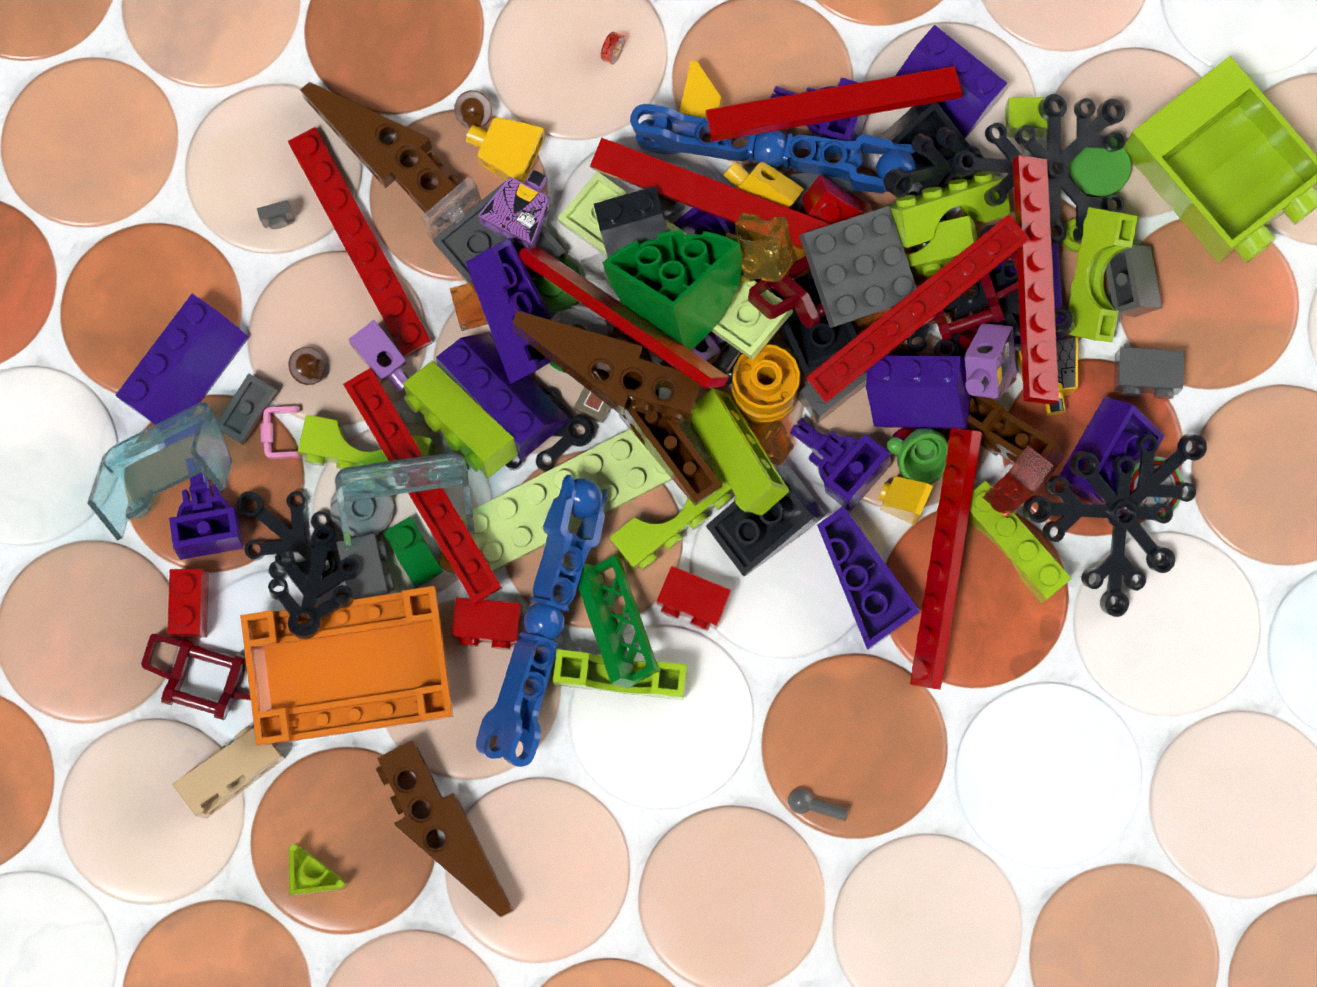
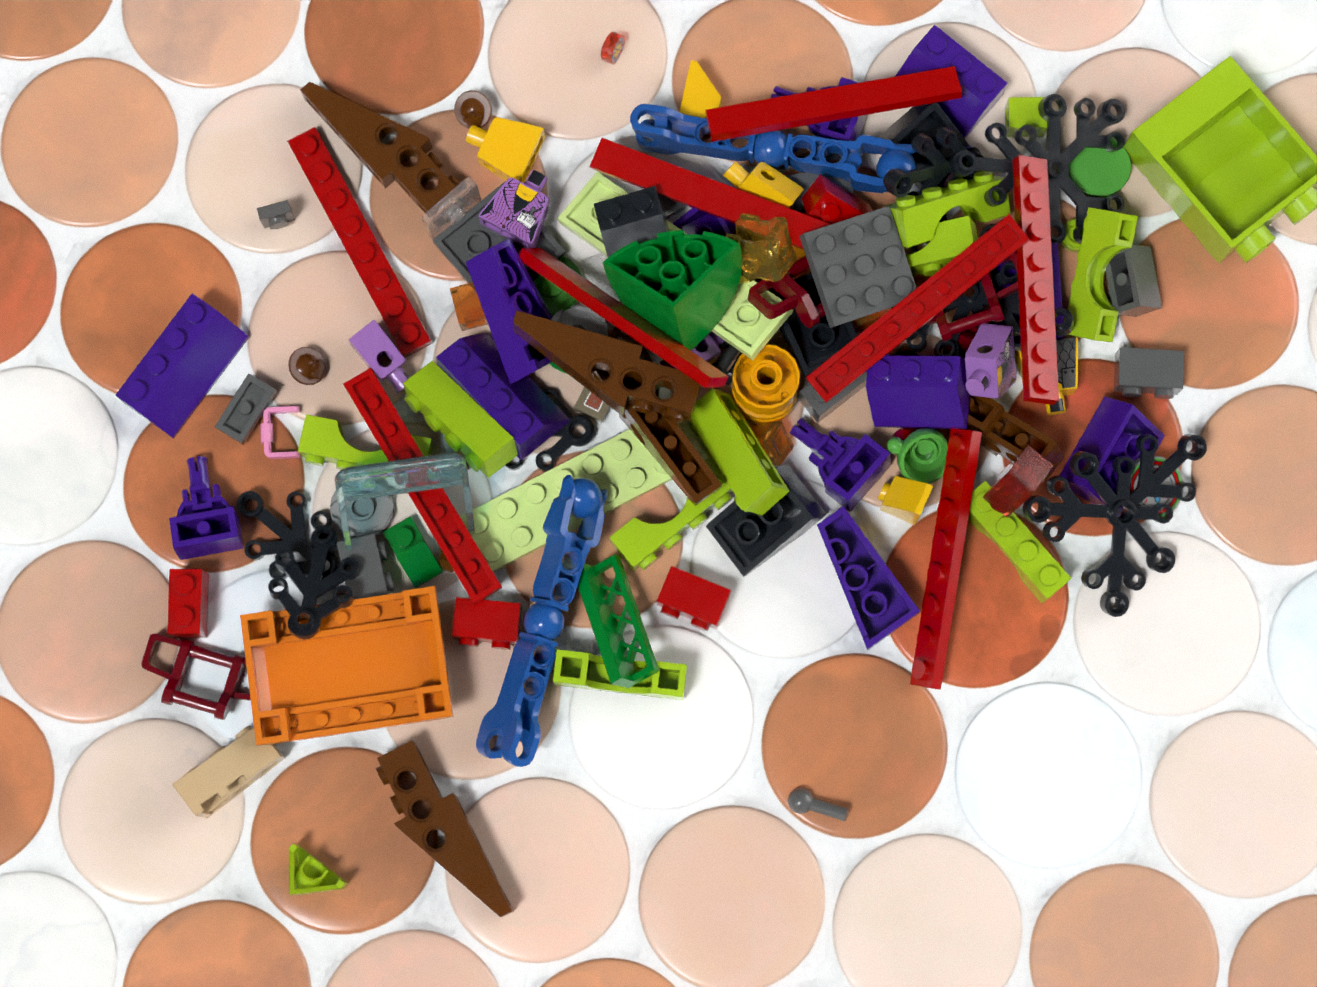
(156, 461): clear light blue windscreen -> none

